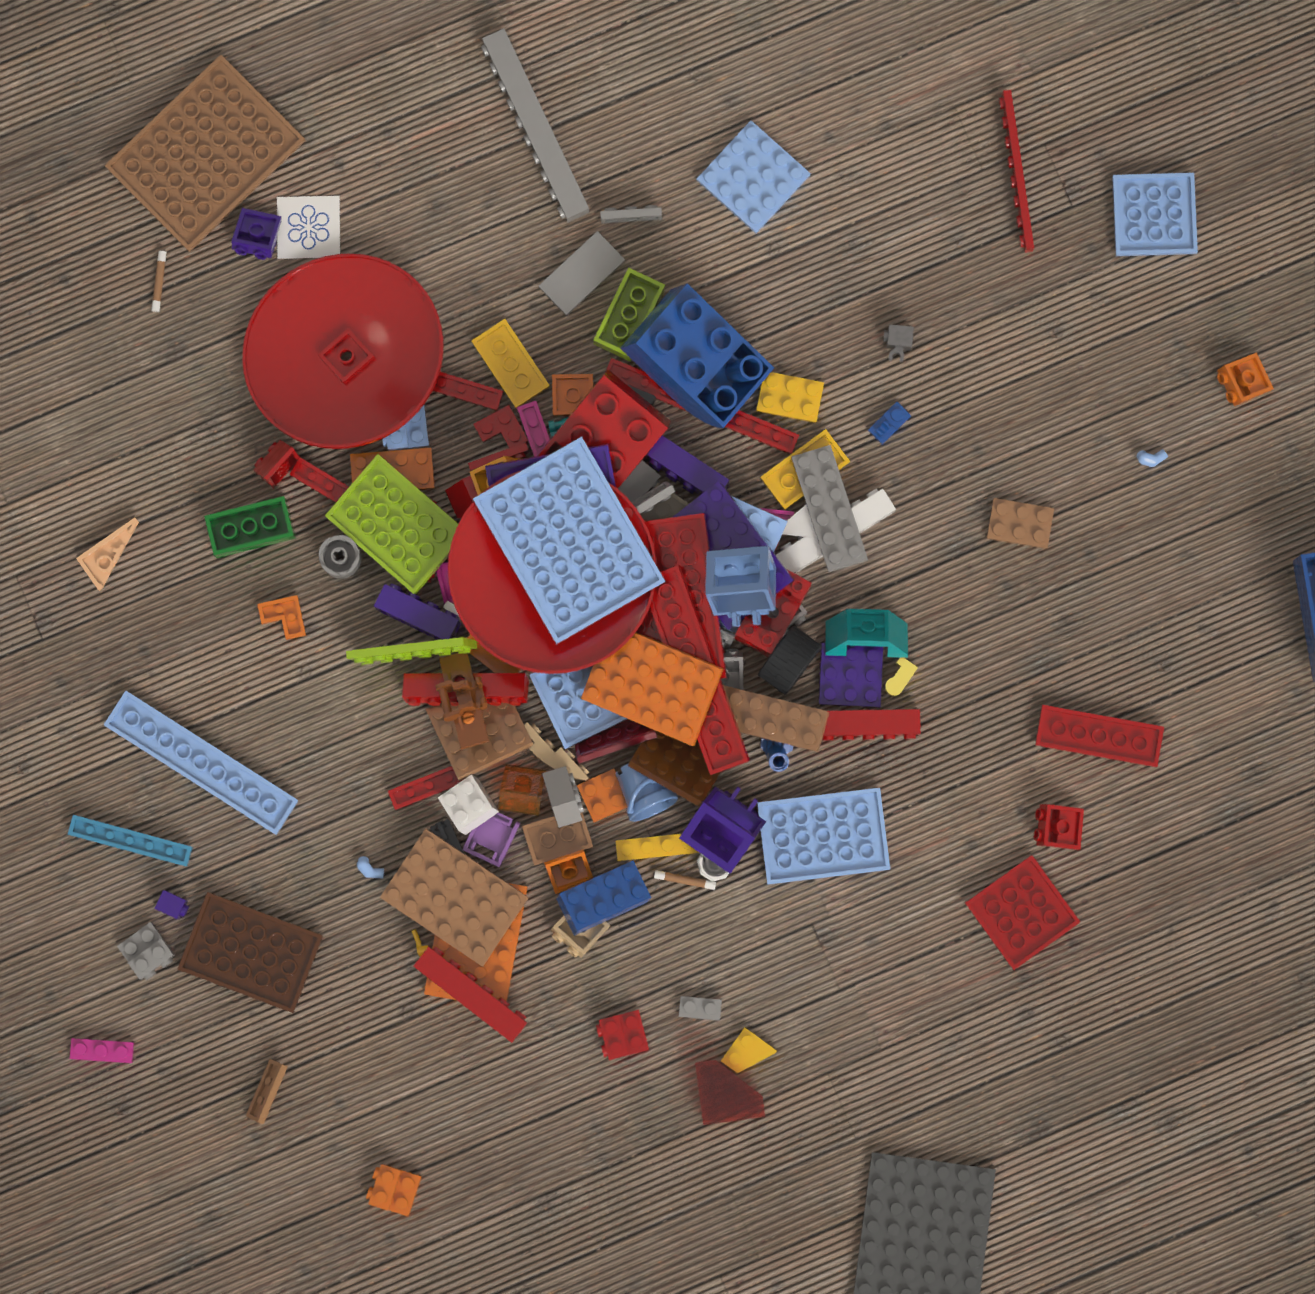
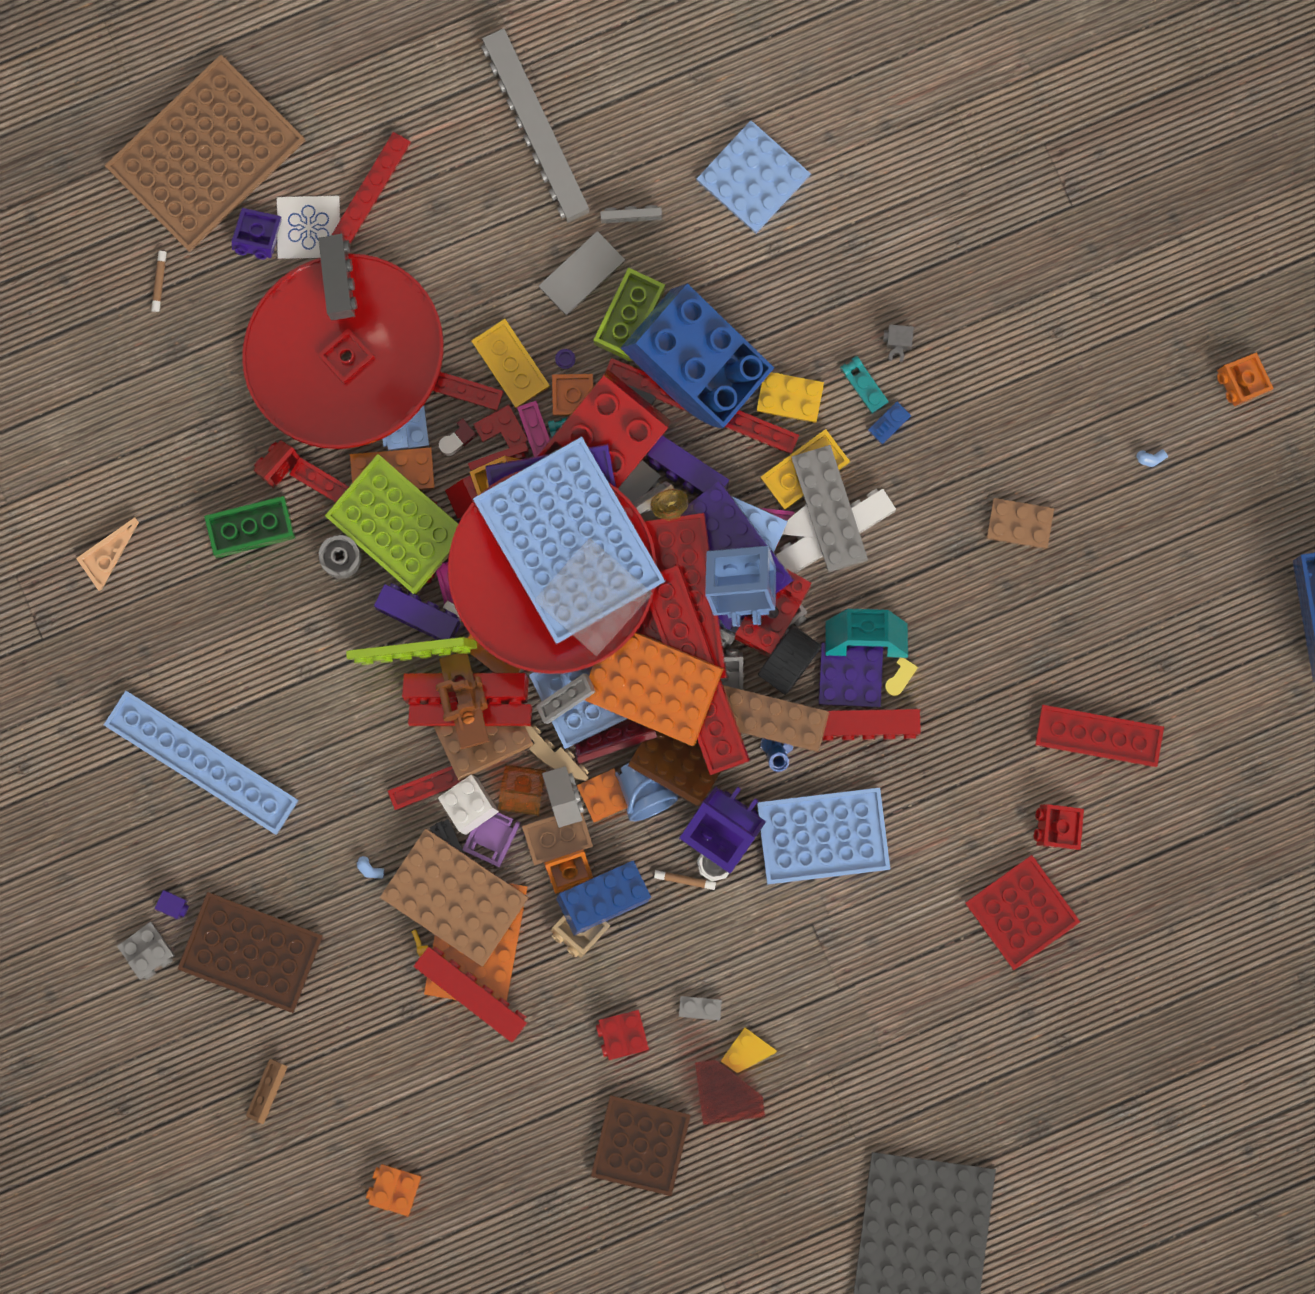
(102, 1050): dark pink plate -> none
(130, 840): dark azure plate -> none
(288, 611): orange plate -> none
(336, 276): none -> dark grey brick
(372, 187): none -> red plate
(452, 444): none -> leg
(493, 715): none -> red tile
(565, 359): none -> dark purple plate
(565, 698): none -> light grey plate
(593, 597): none -> clear plate
(640, 1145): none -> reddish brown plate
(652, 847): yellow plate -> none
(669, 500): none -> clear yellow piece
(864, 385): none -> teal plate
(1017, 180): red plate -> none
(1154, 214): light blue plate -> none

